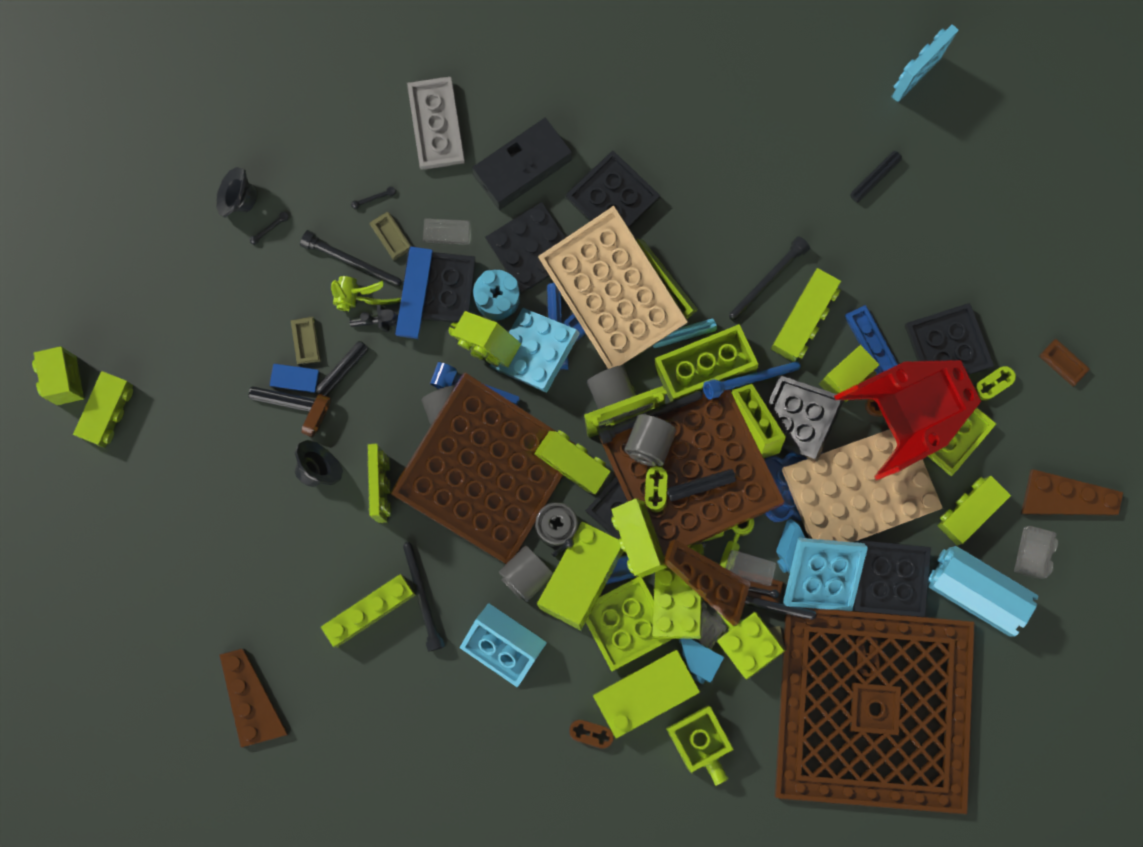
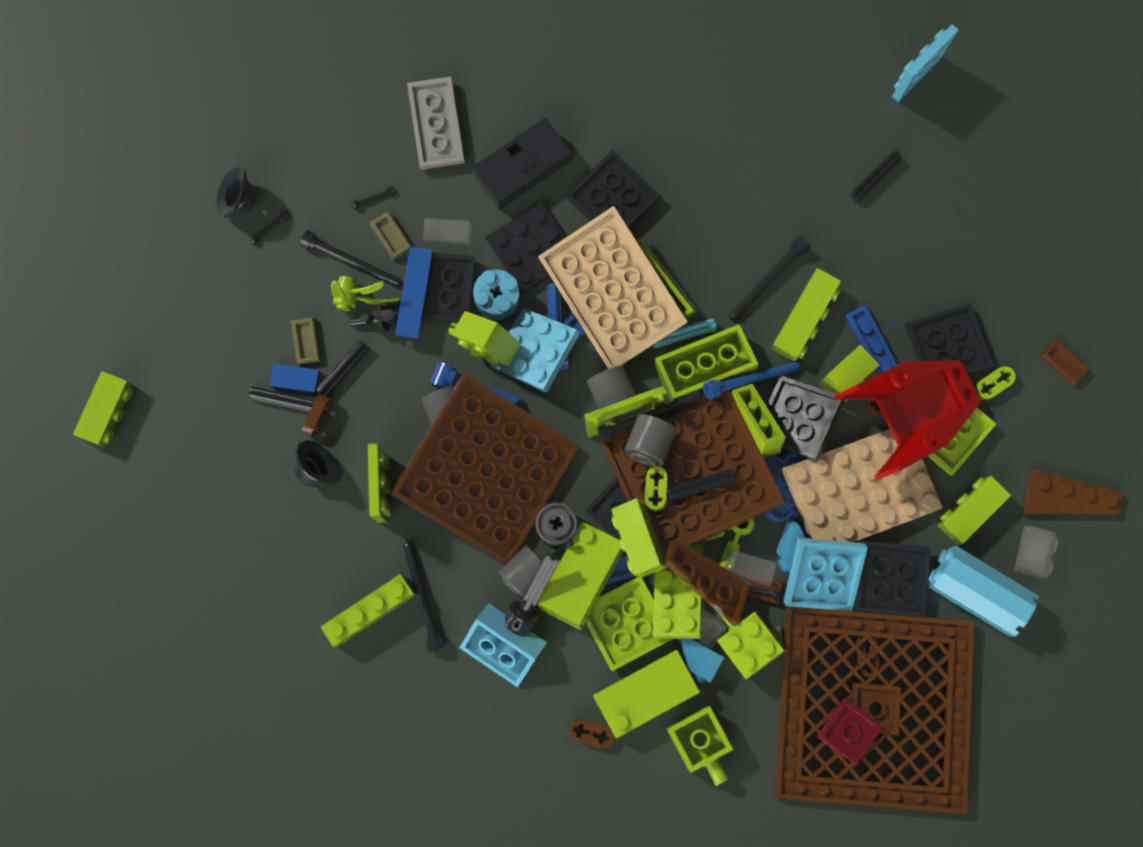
(57, 376): lime brick -> none
(251, 707): reddish brown wing -> none
(525, 610): none -> black piece
(572, 461): lime brick -> none
(780, 608): black piece -> none
(850, 731): none -> dark red tile

